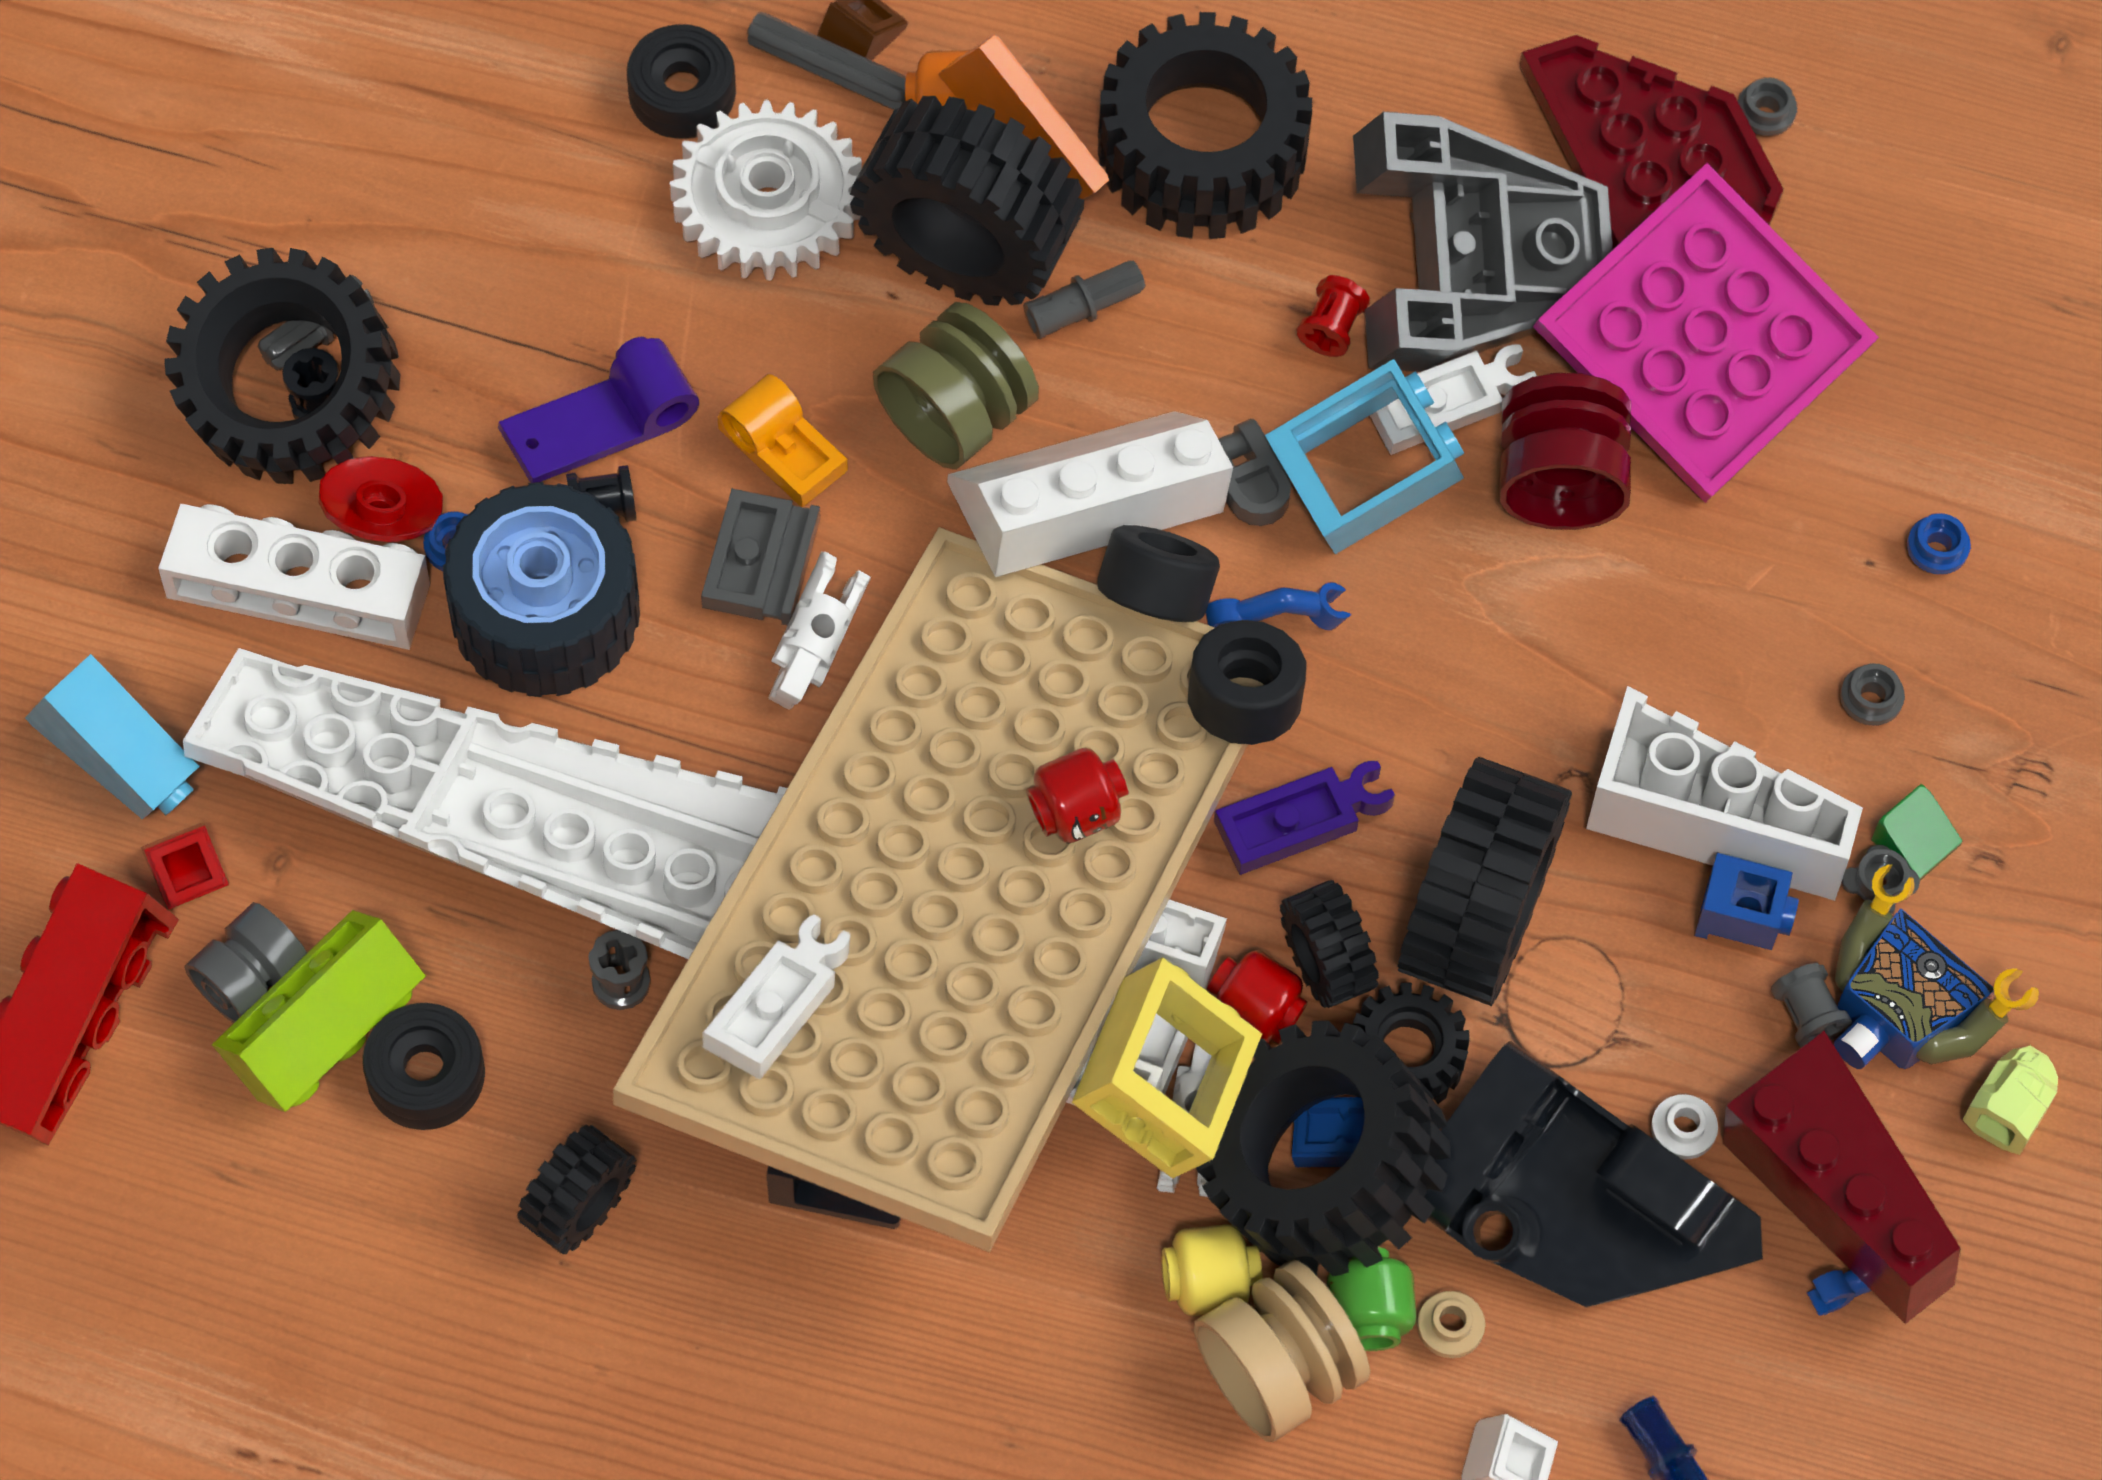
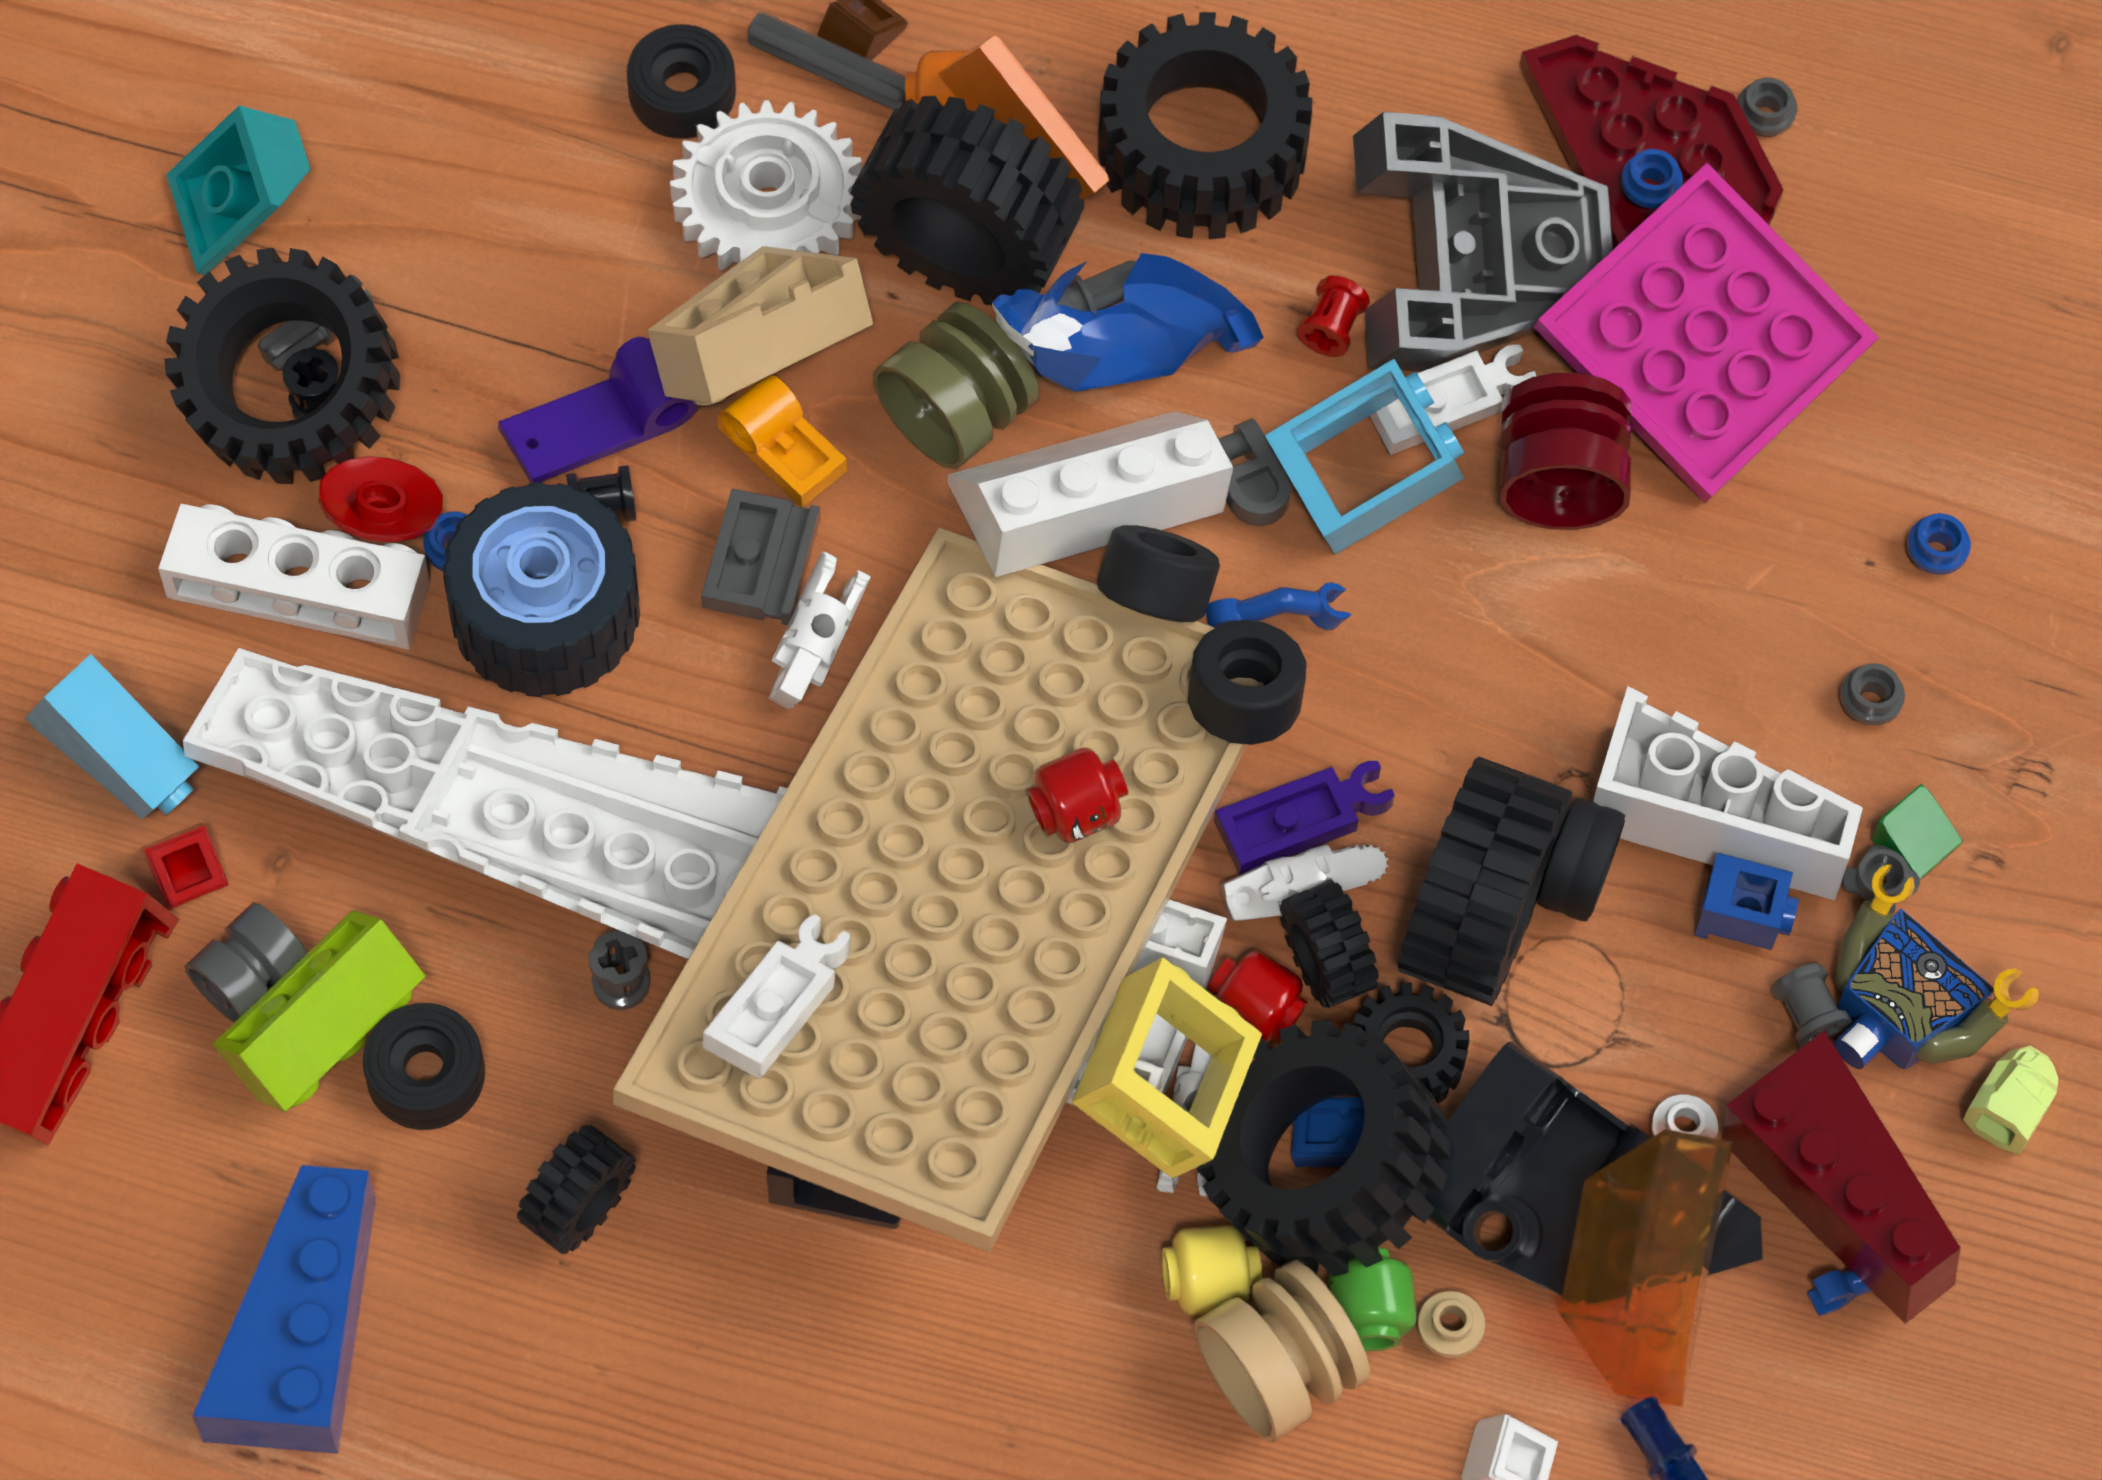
(235, 181): none -> teal slope
(295, 1332): none -> blue wedge
(758, 322): none -> tan wedge
(1150, 335): none -> blue animal
(1262, 889): none -> white hinge
(1581, 859): none -> black tyre
(1646, 1262): none -> clear orange wedge
(1651, 165): none -> blue plate

